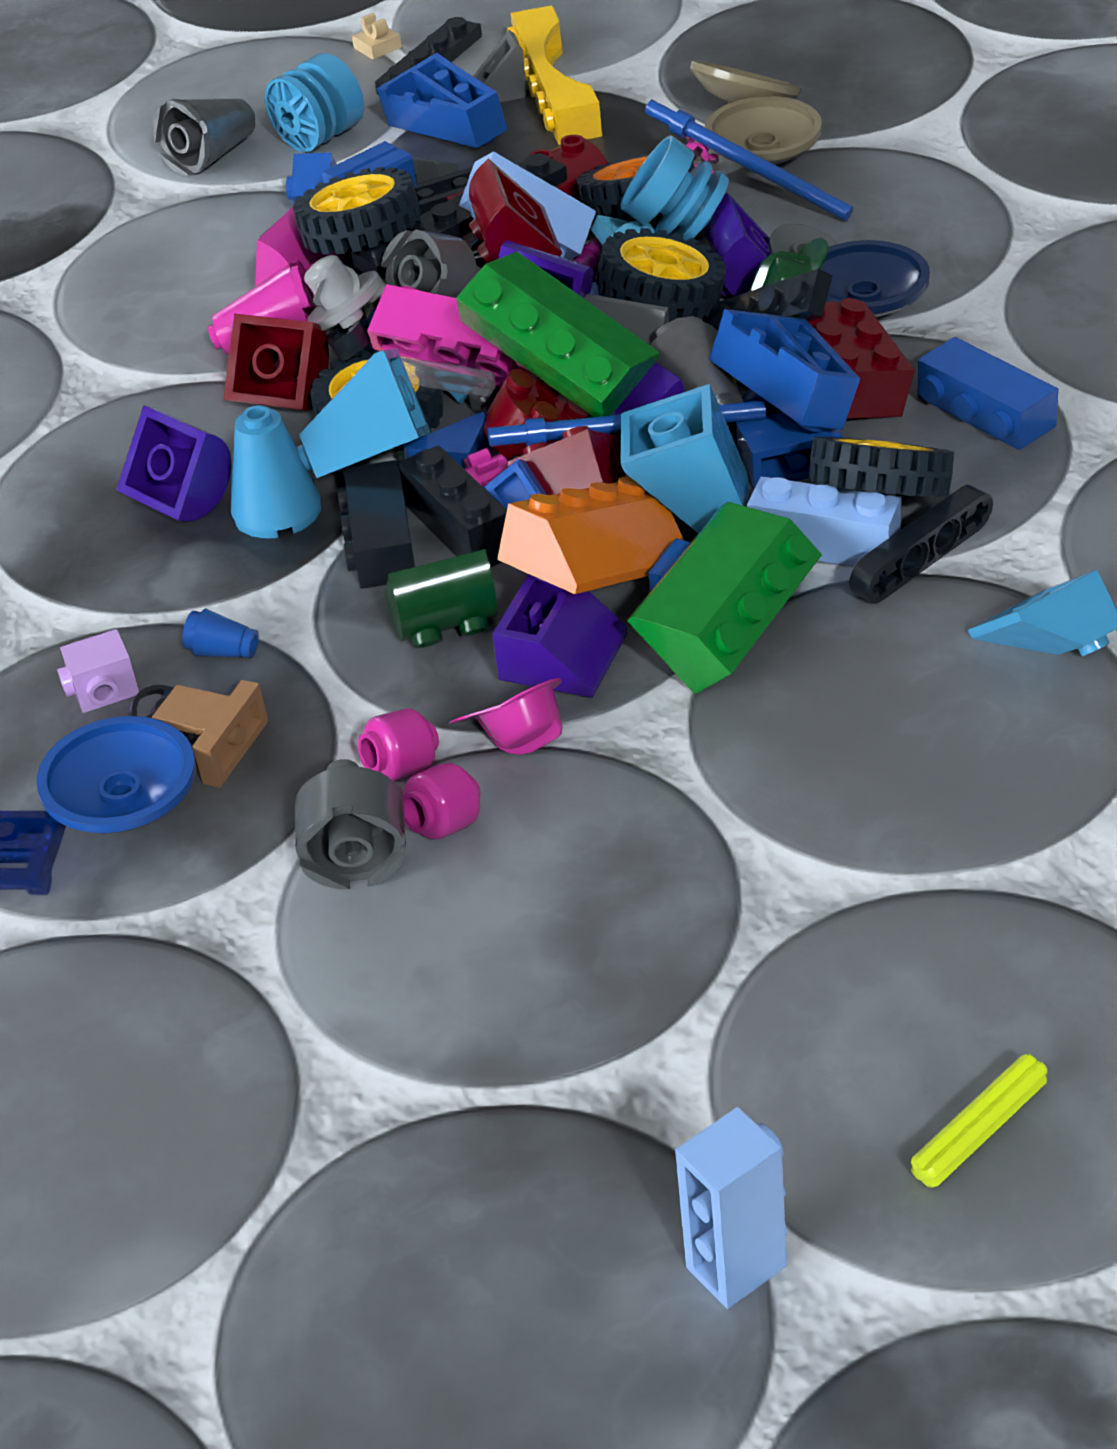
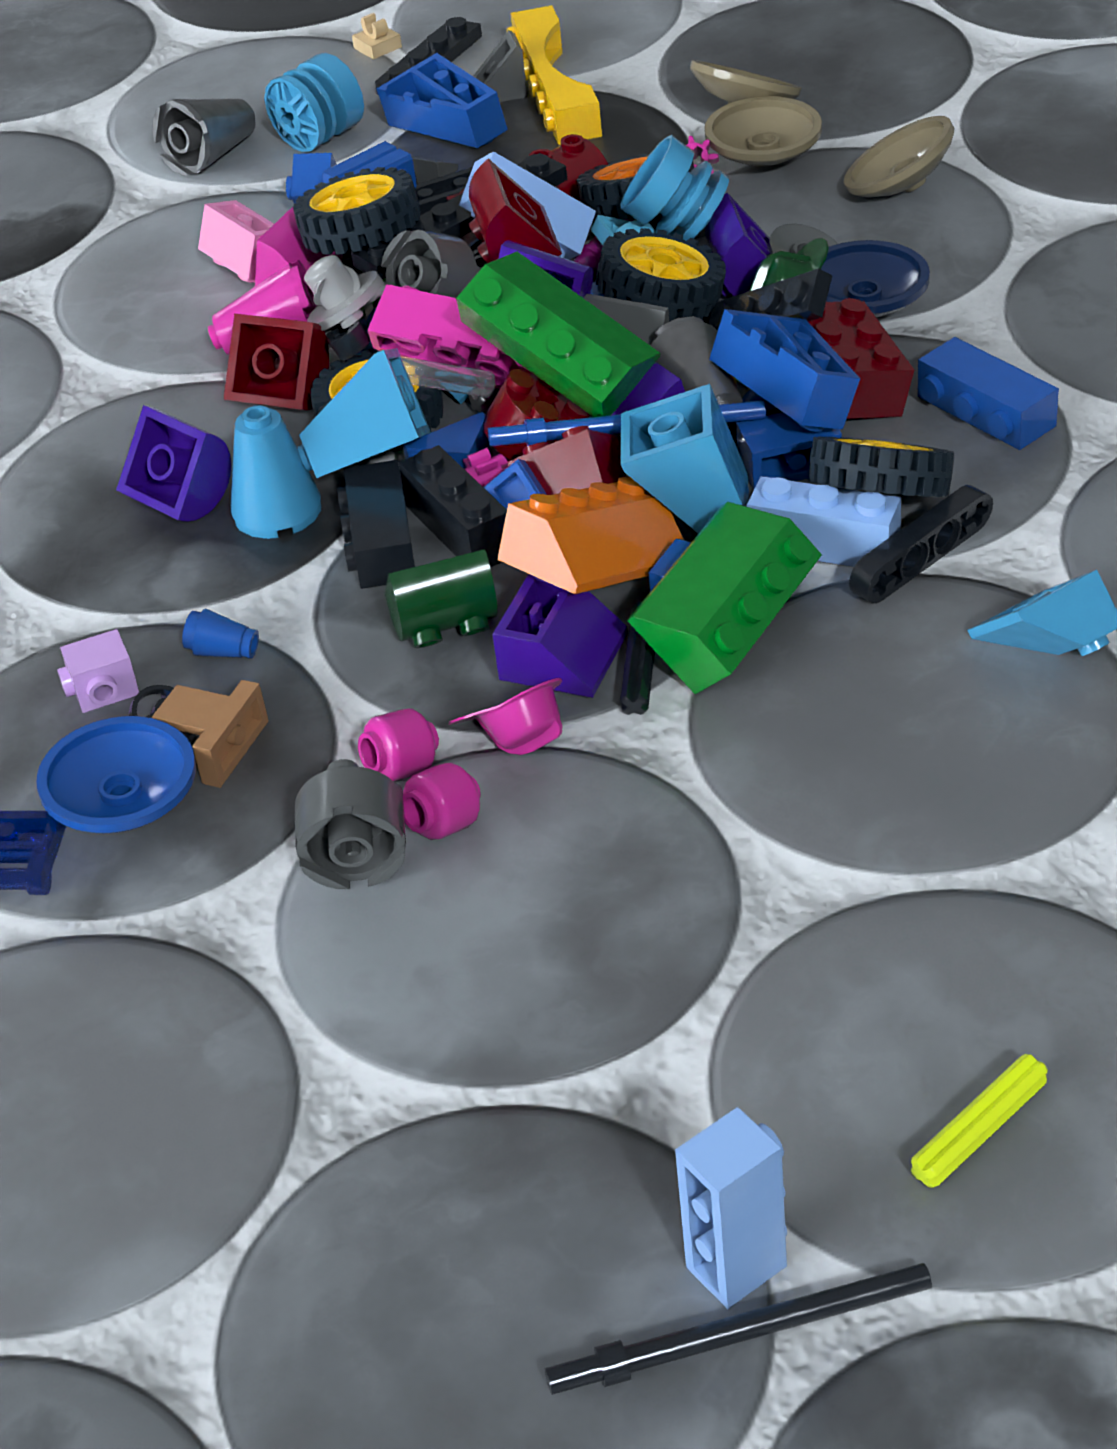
(231, 236): none -> bright pink brick
(616, 1362): none -> black bar
(637, 673): none -> black axle
(684, 125): blue bar -> none
(901, 159): none -> dark tan dish

